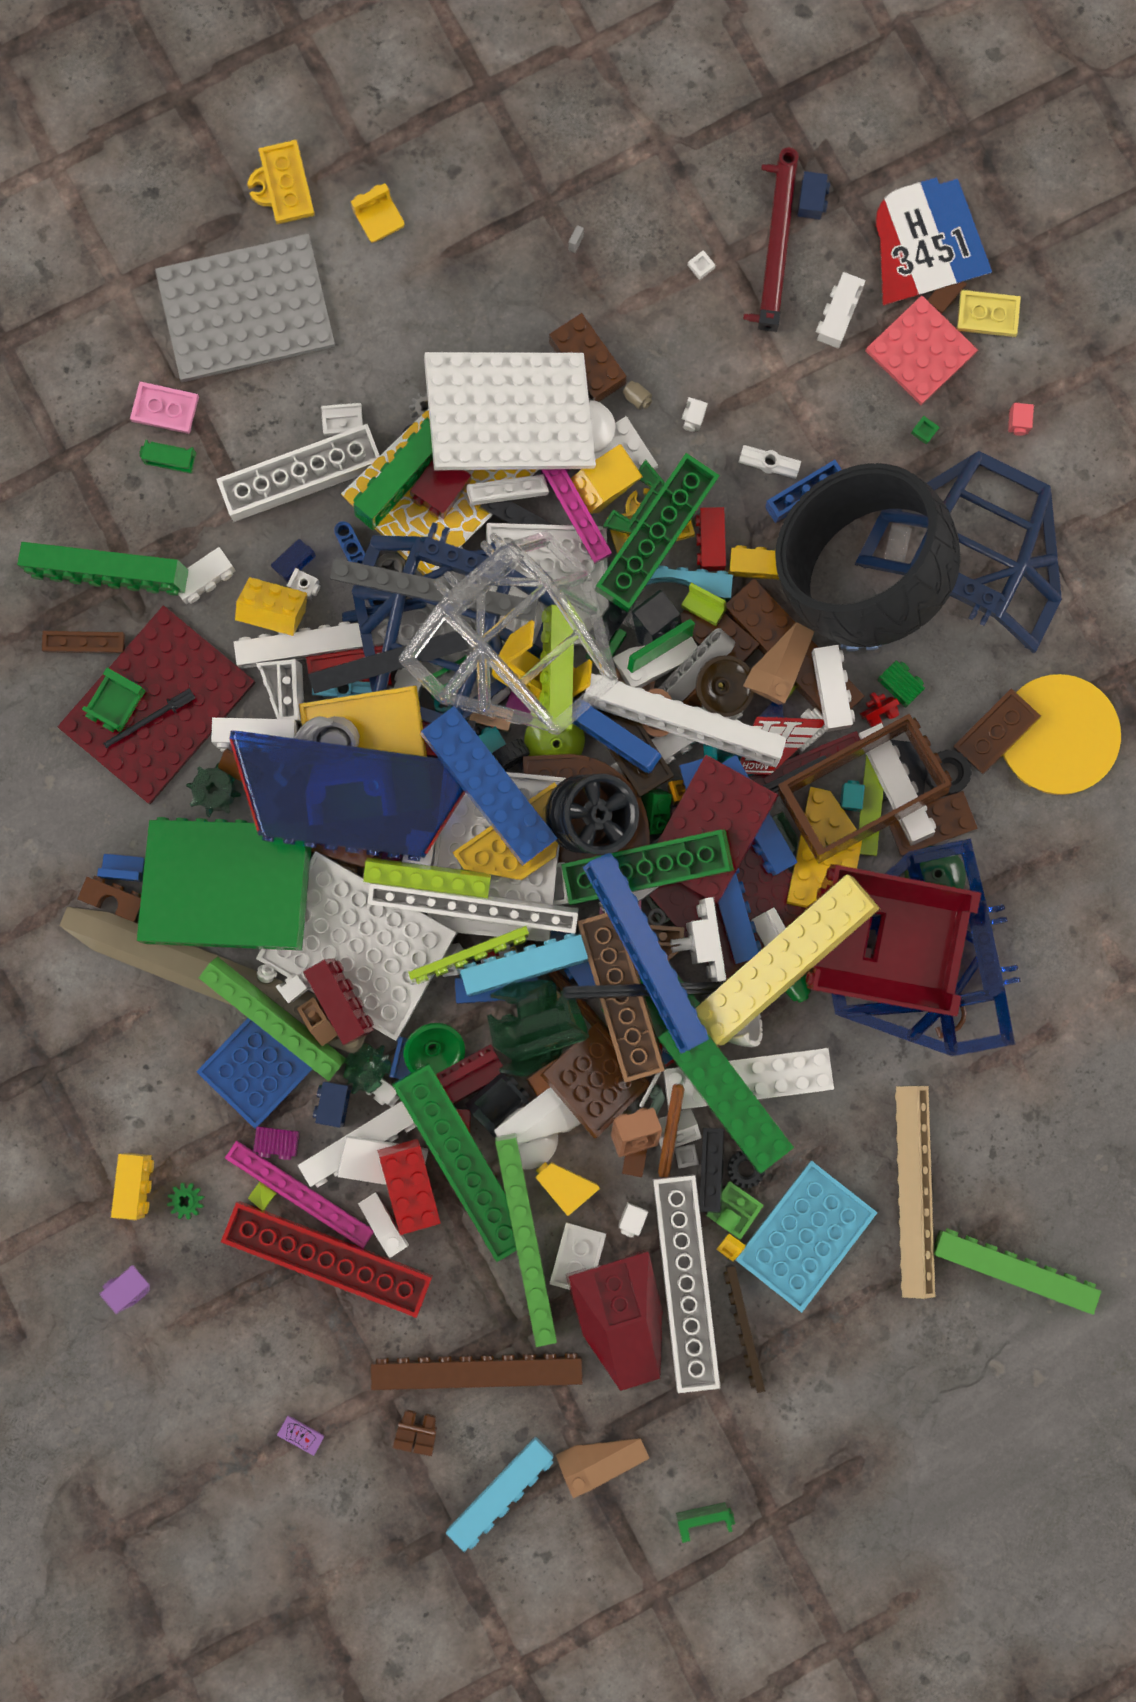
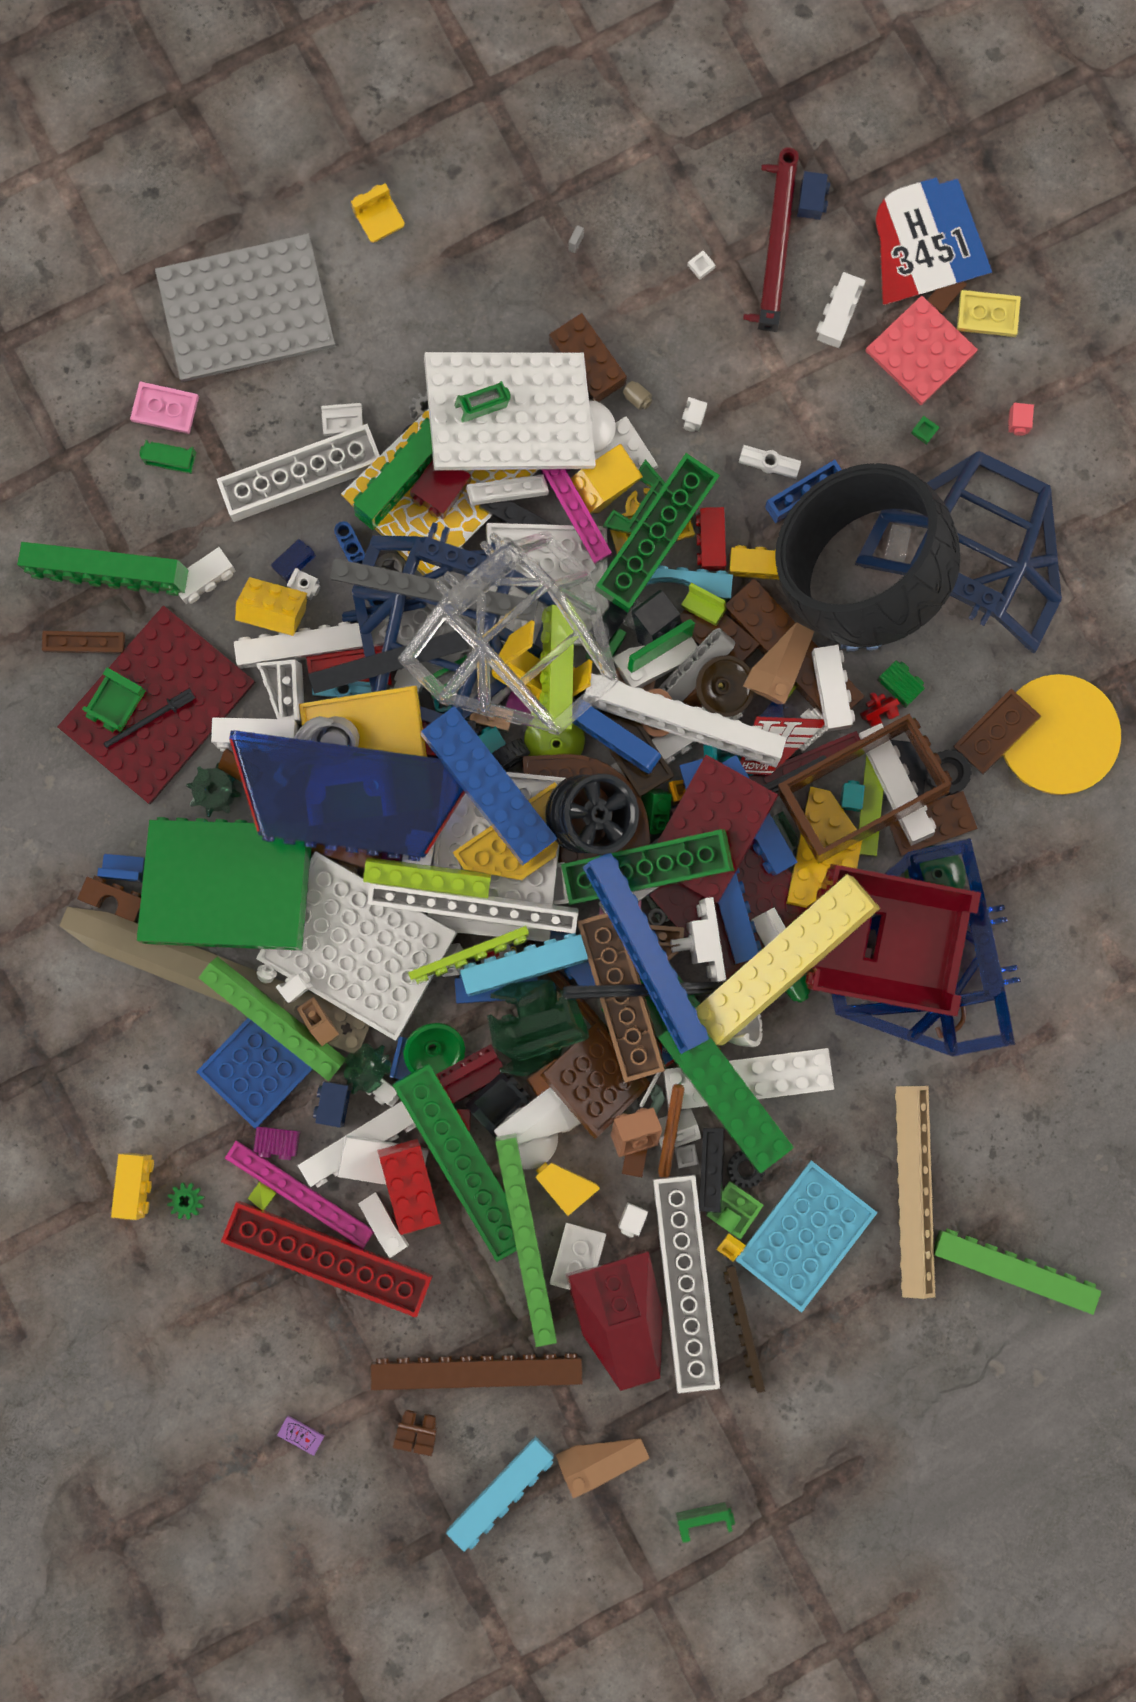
(125, 1290): medium lavender wedge -> none
(282, 182): yellow plate -> none
(339, 1000): dark red brick -> none
(483, 401): none -> green window

